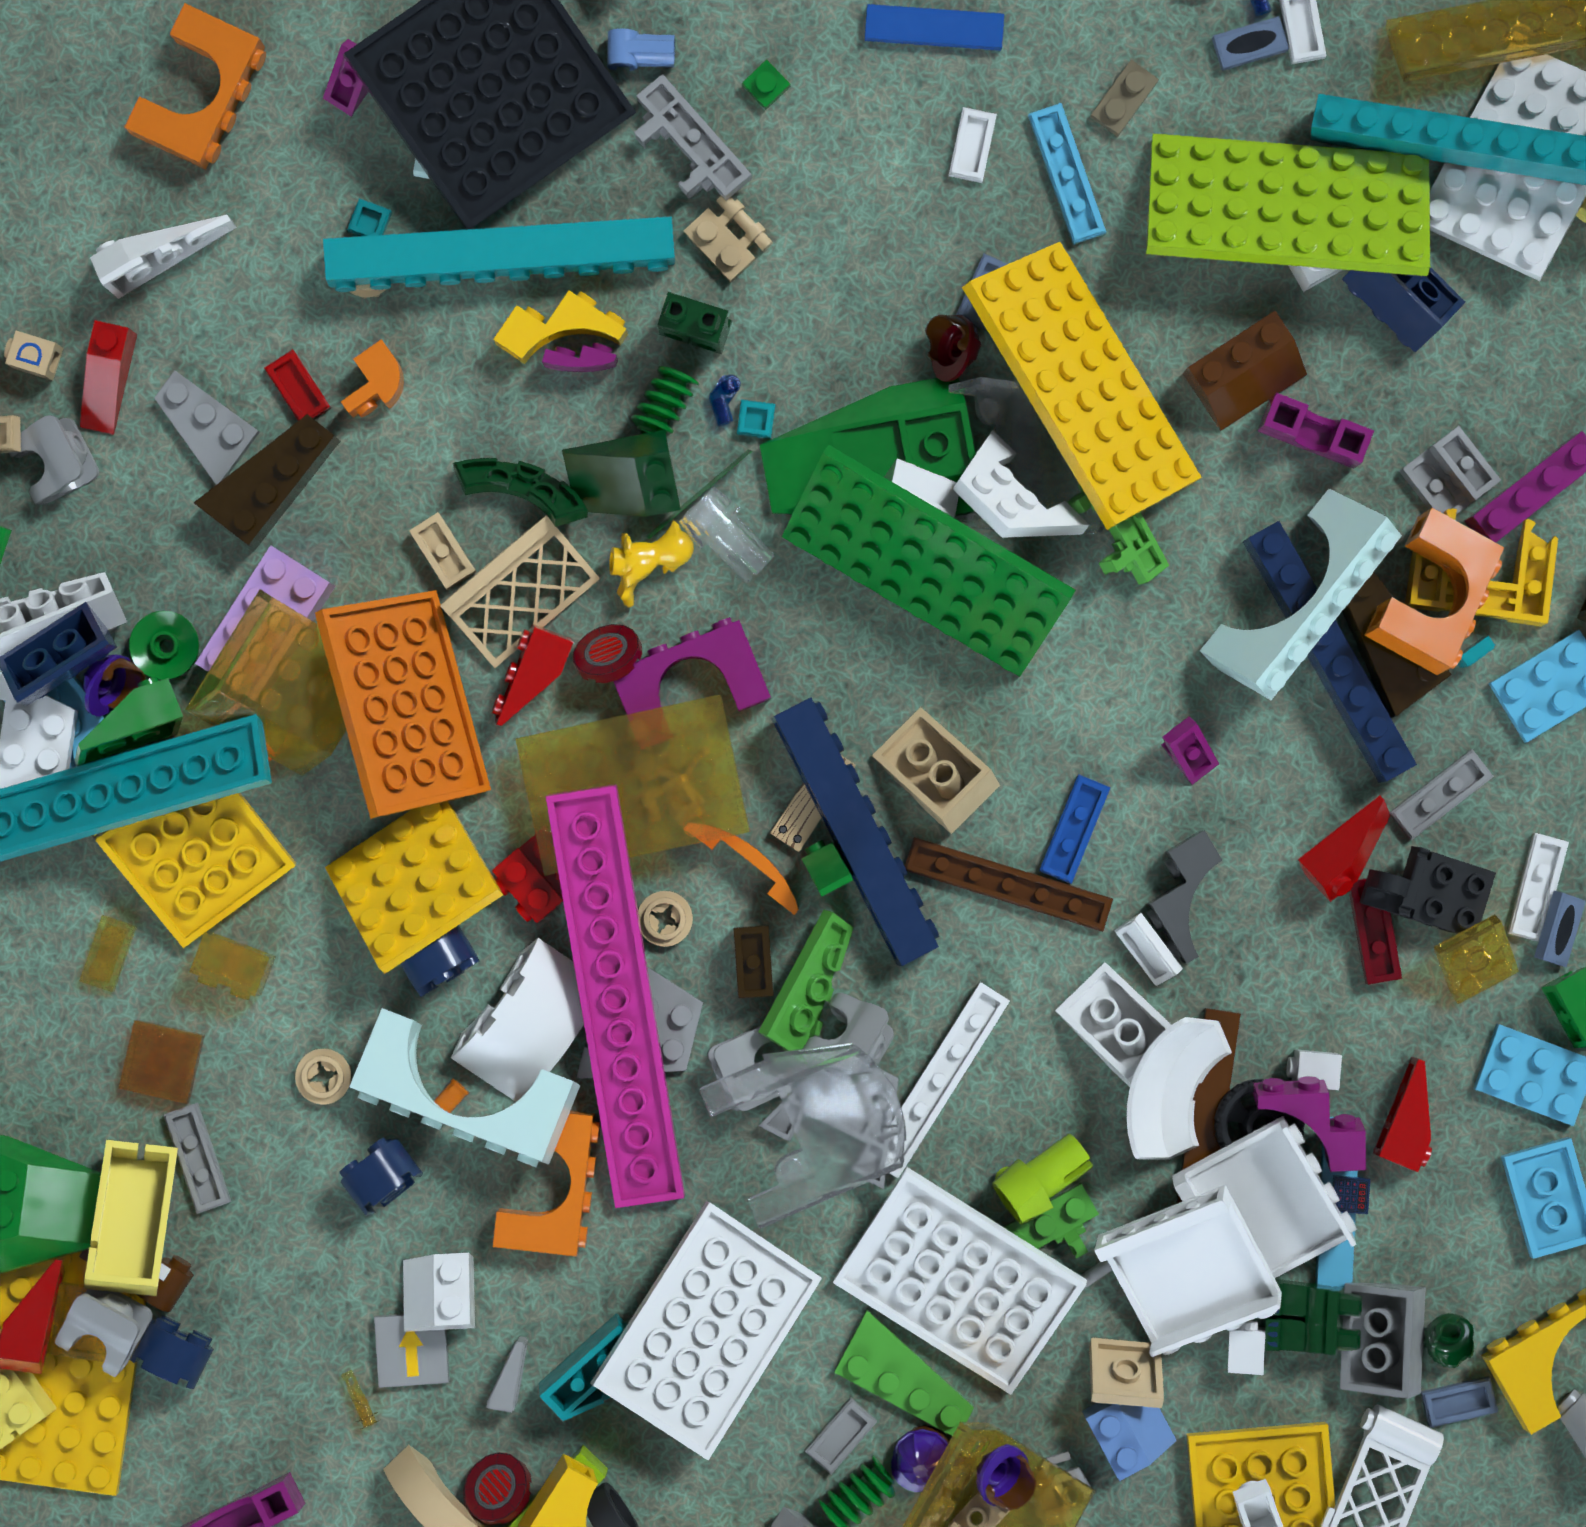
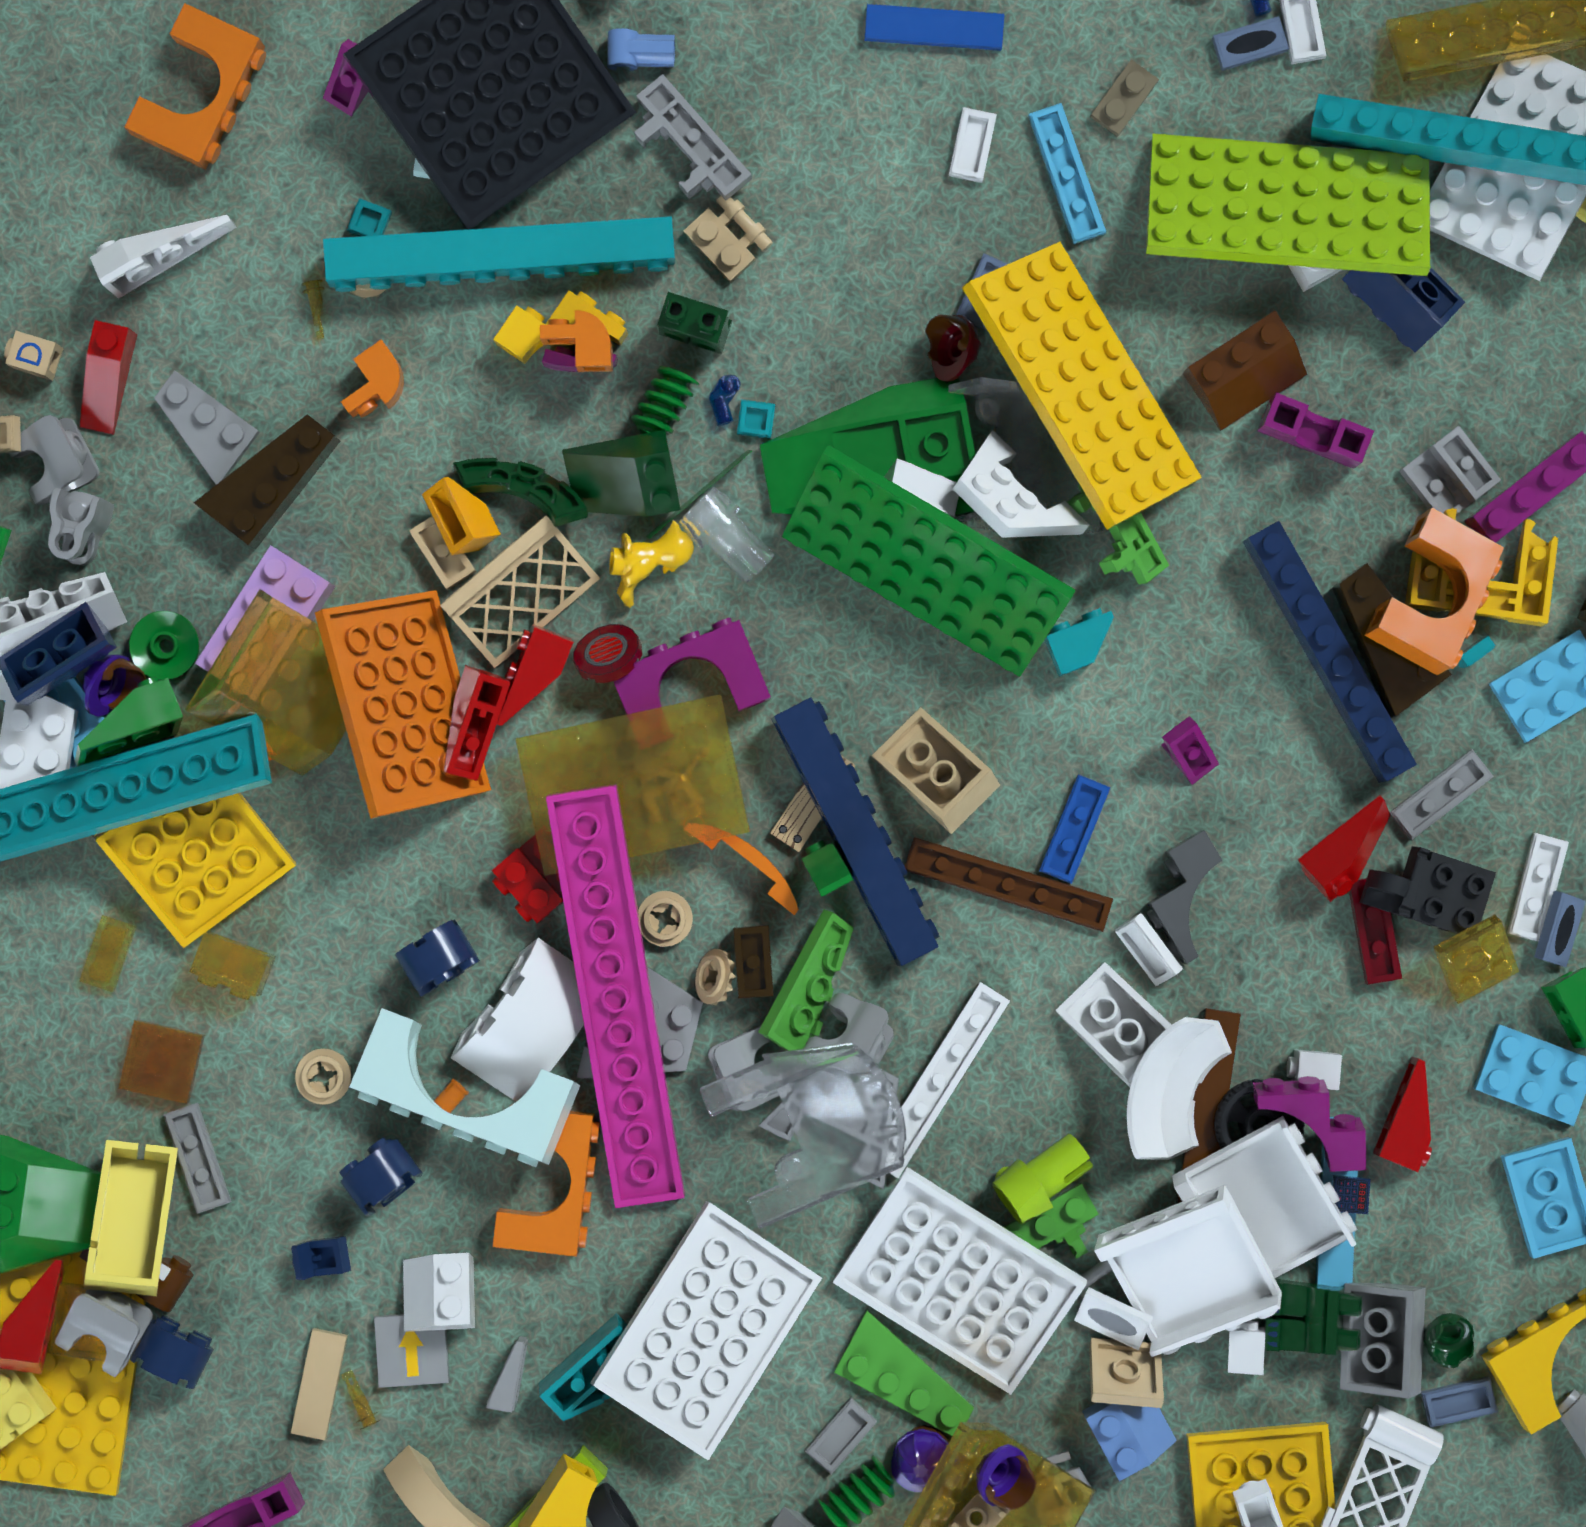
(80, 520): none -> light grey piece
(297, 386): red tile -> none
(315, 299): none -> clear yellow piece
(319, 1384): none -> tan tile
(320, 1257): none -> dark blue bracket
(413, 883): yellow plate -> none
(460, 517): none -> light orange slope
(474, 721): none -> red slope
(497, 1488): tile -> none
(588, 335): none -> orange brick
(714, 976): none -> tan gear
(766, 84): green plate -> none
(1078, 644): none -> teal slope
(1113, 1318): none -> white tile
(1270, 655): light aqua arch -> none

